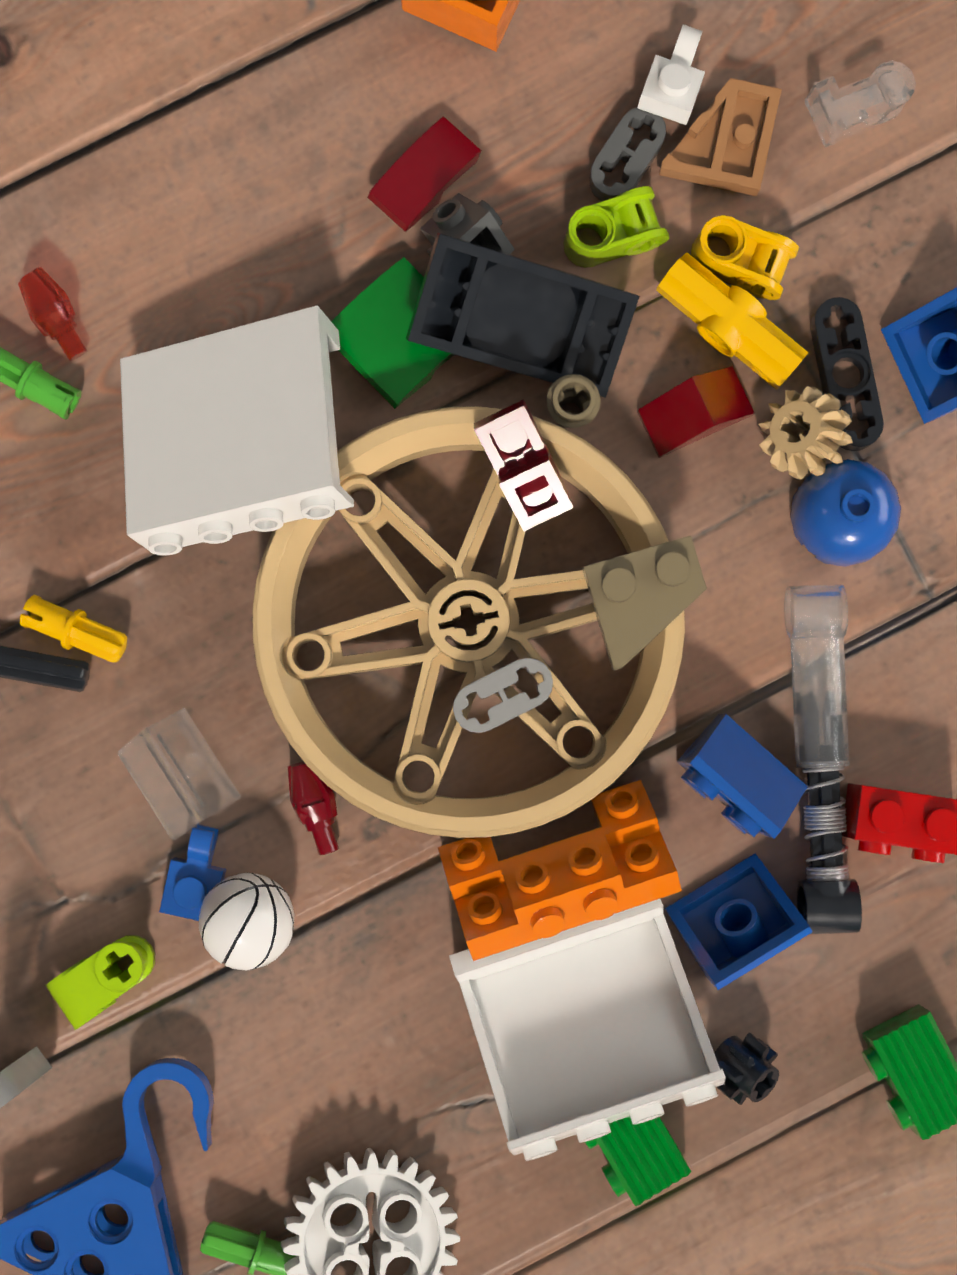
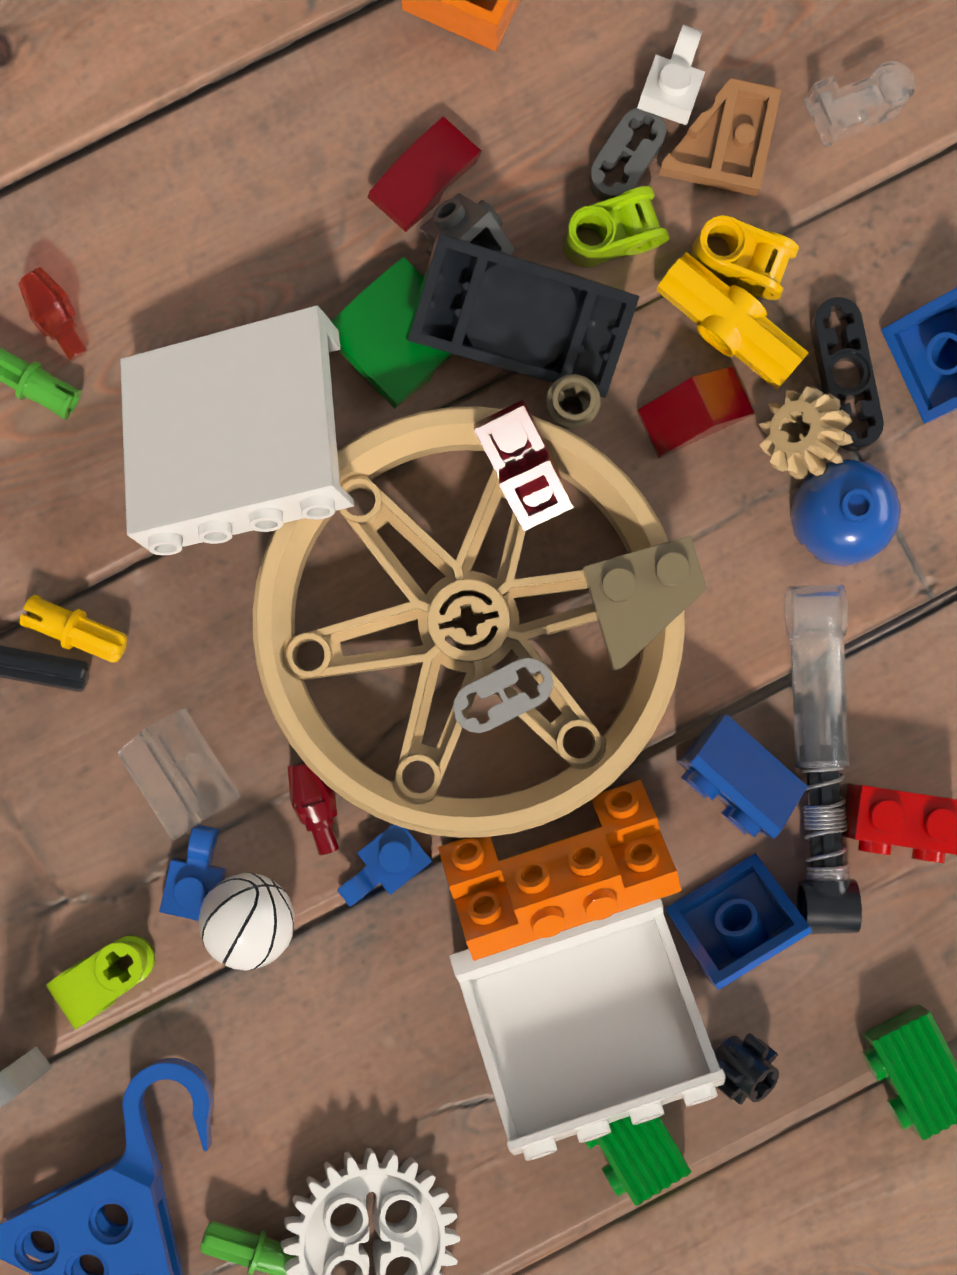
(390, 860): none -> blue plate

